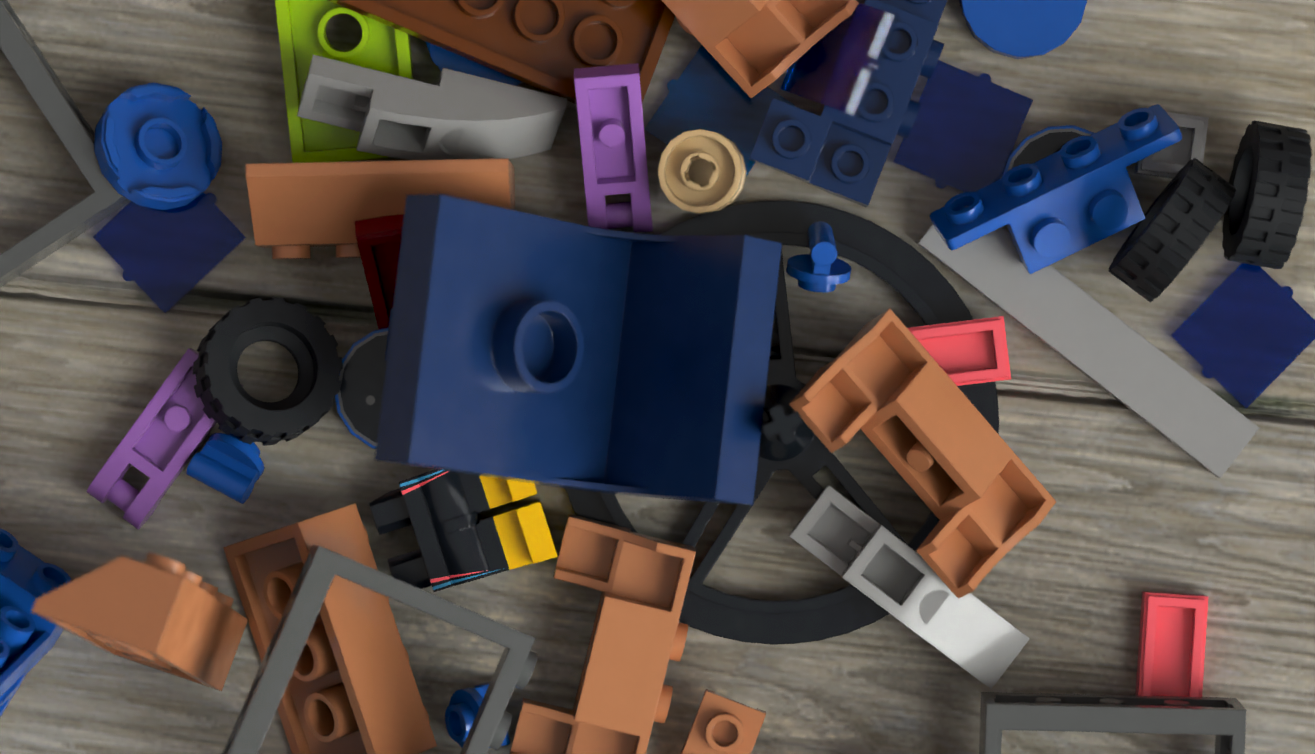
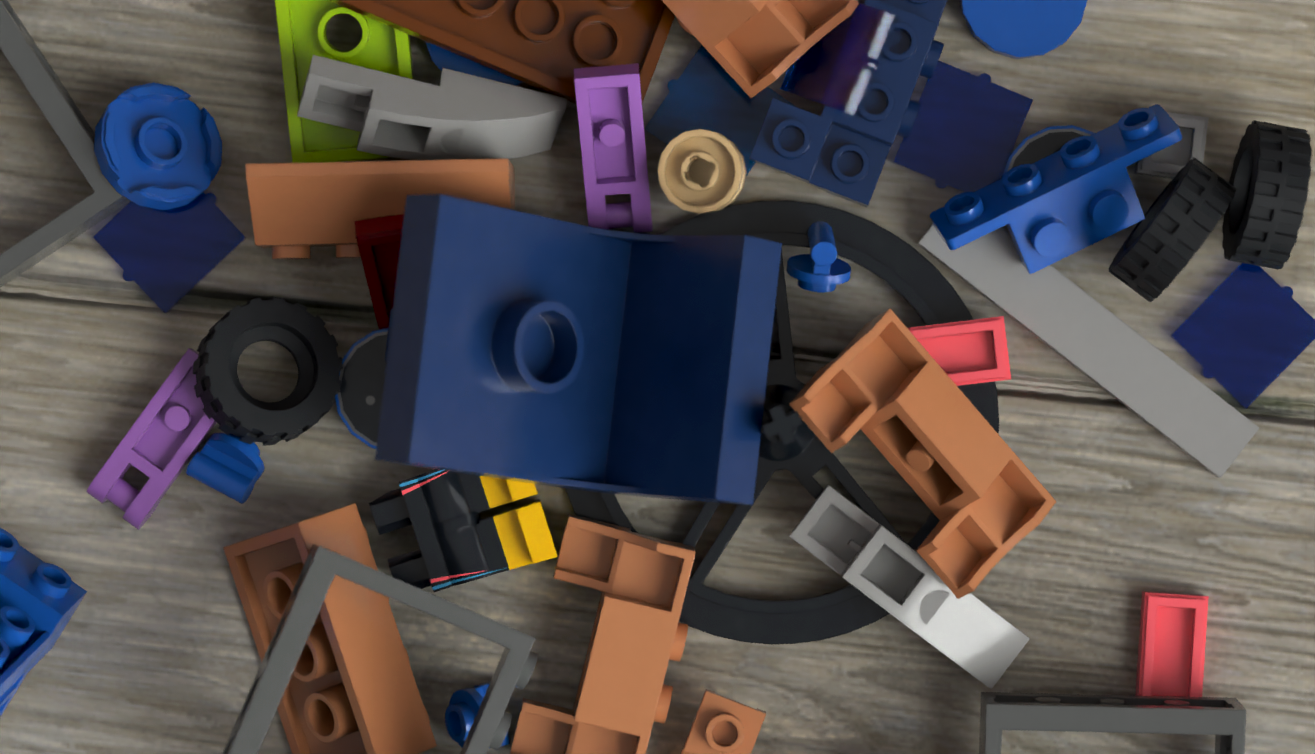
(151, 616): nougat slope -> none

